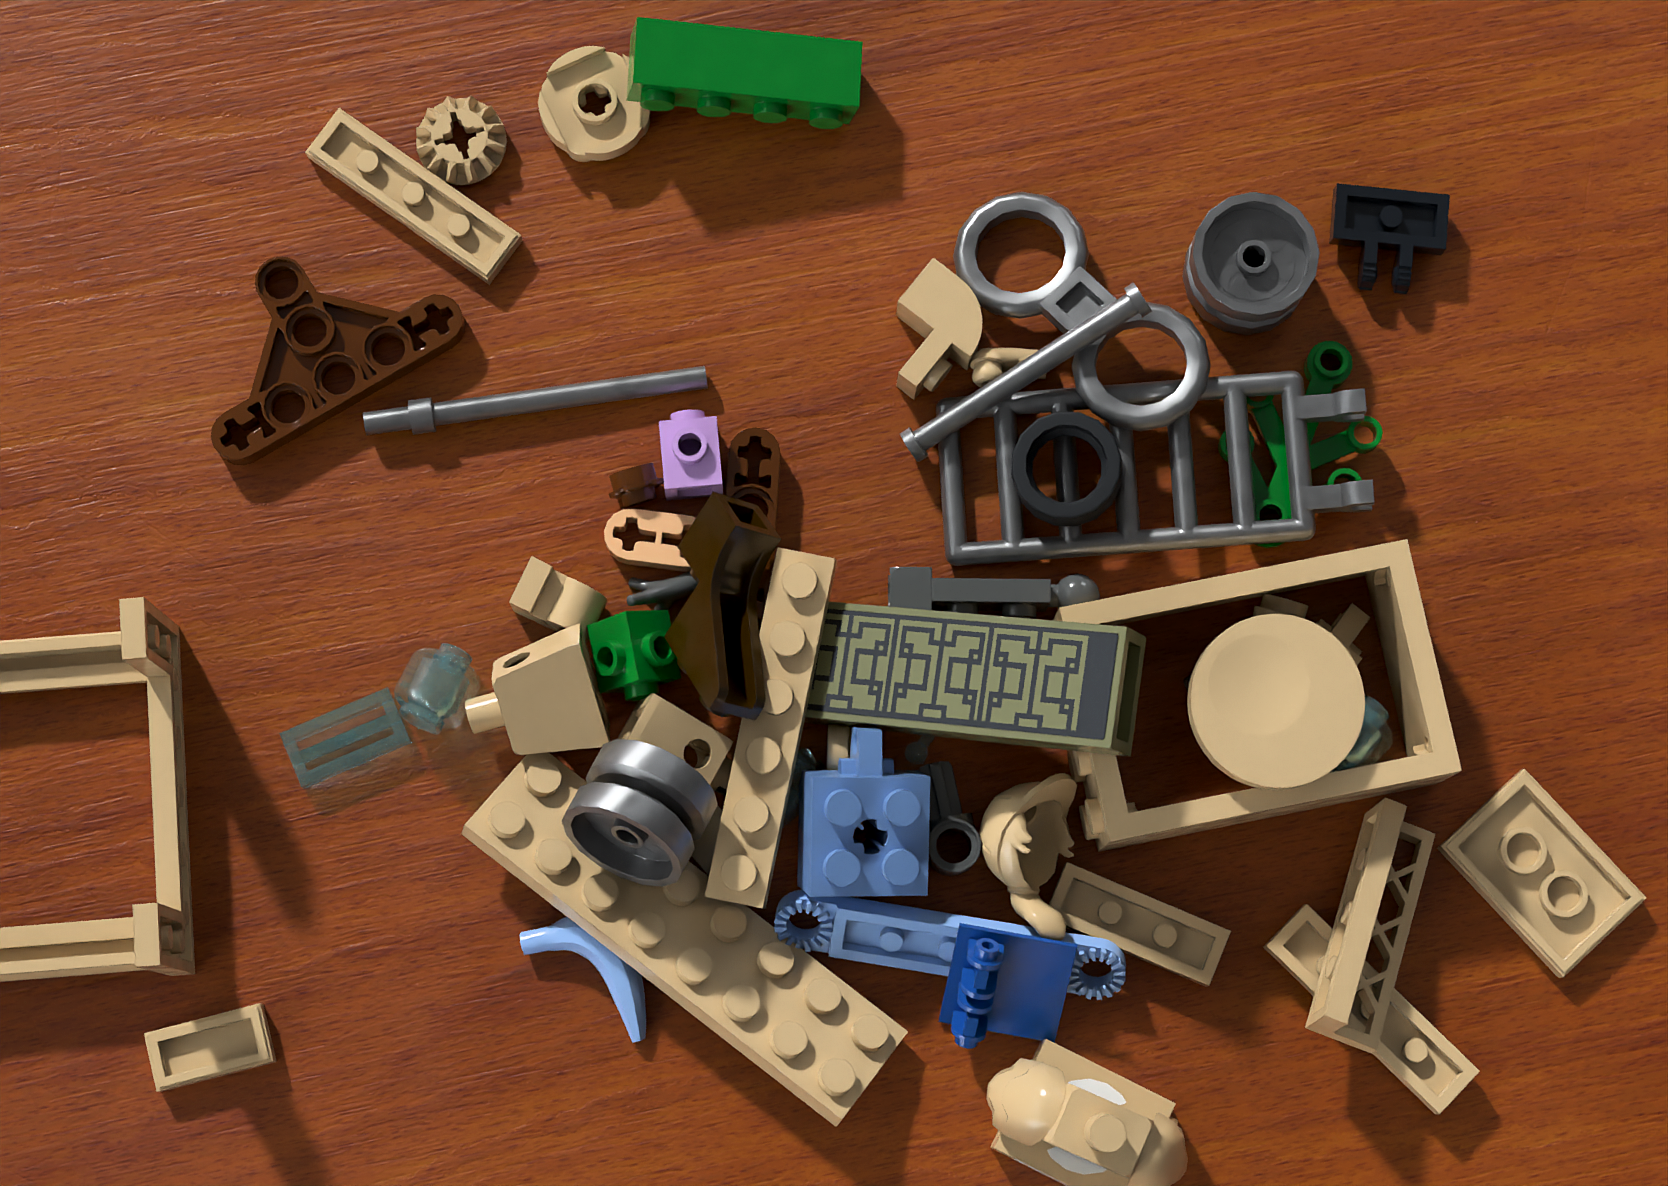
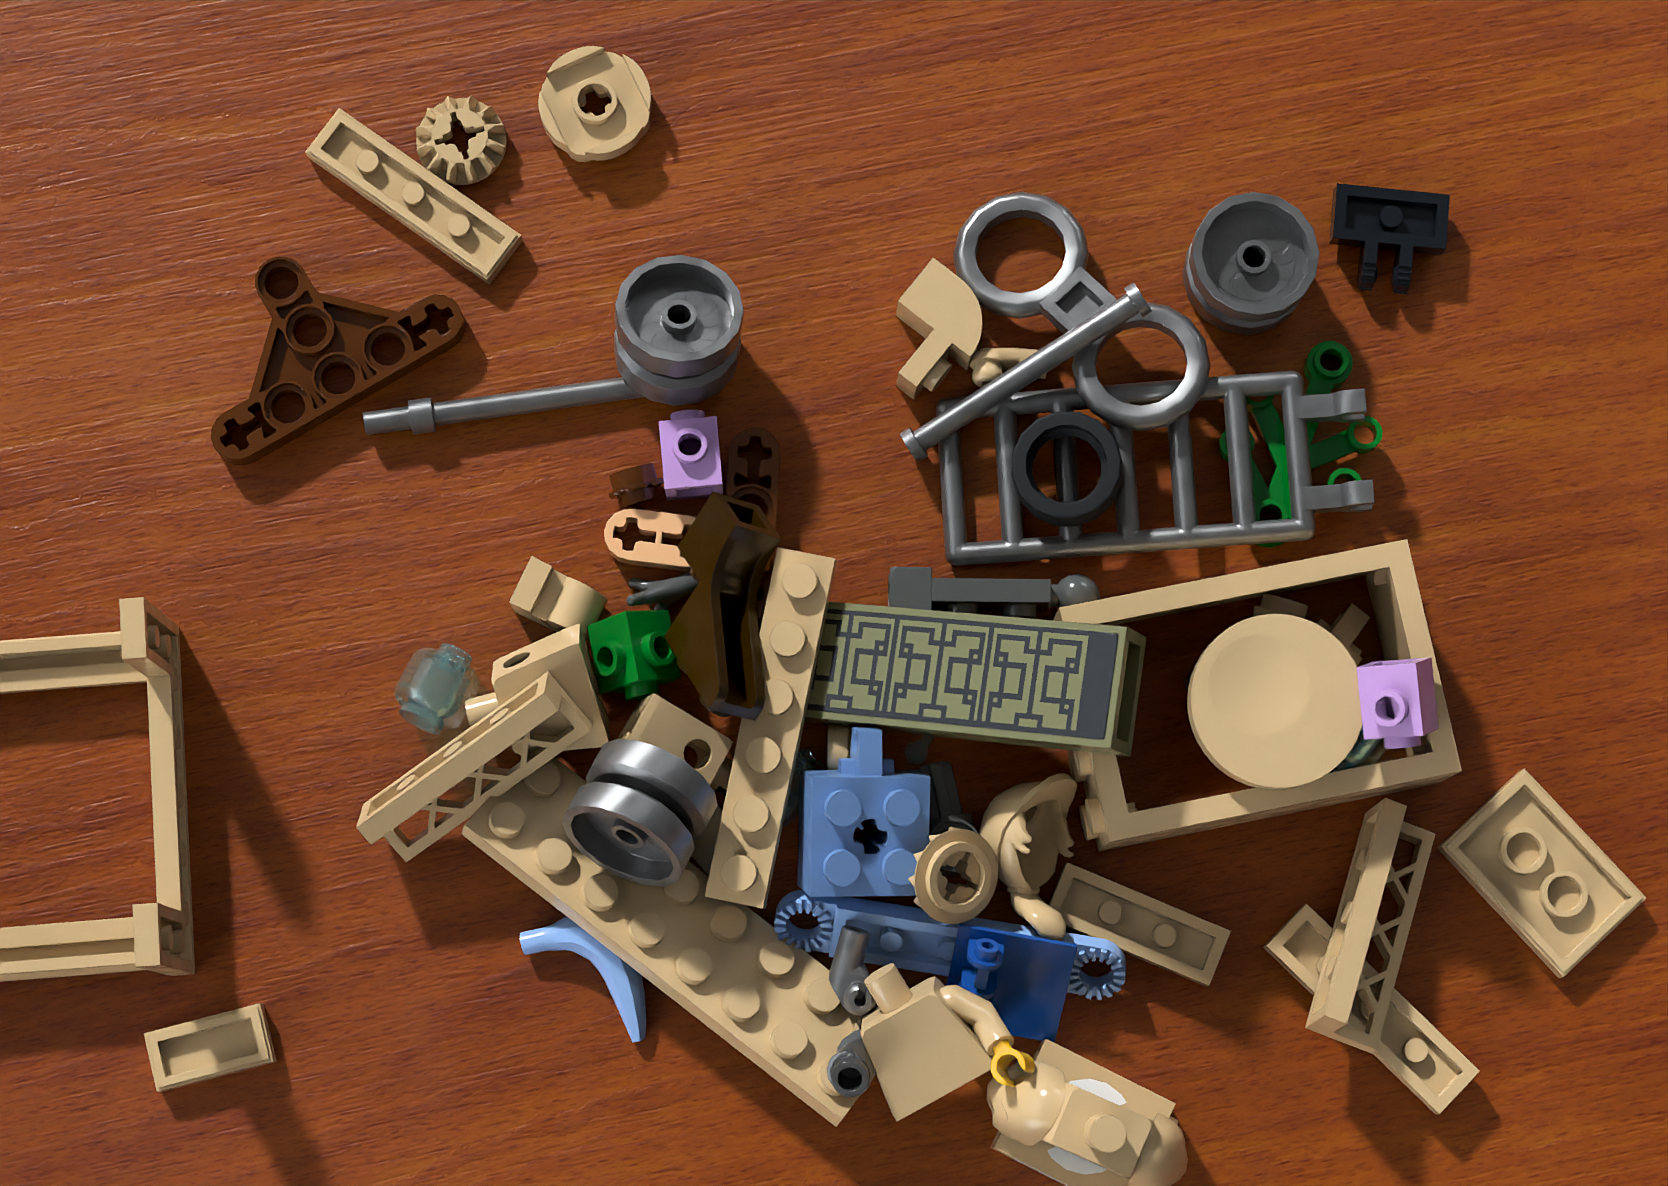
(353, 759): clear light blue tile -> none
(467, 757): none -> tan fence
(678, 329): none -> flat silver wheel
(744, 72): green brick -> none
(849, 971): none -> flat silver arm
(922, 1043): none -> tan torso
(974, 862): none -> tan gear
(1397, 701): none -> lavender brick

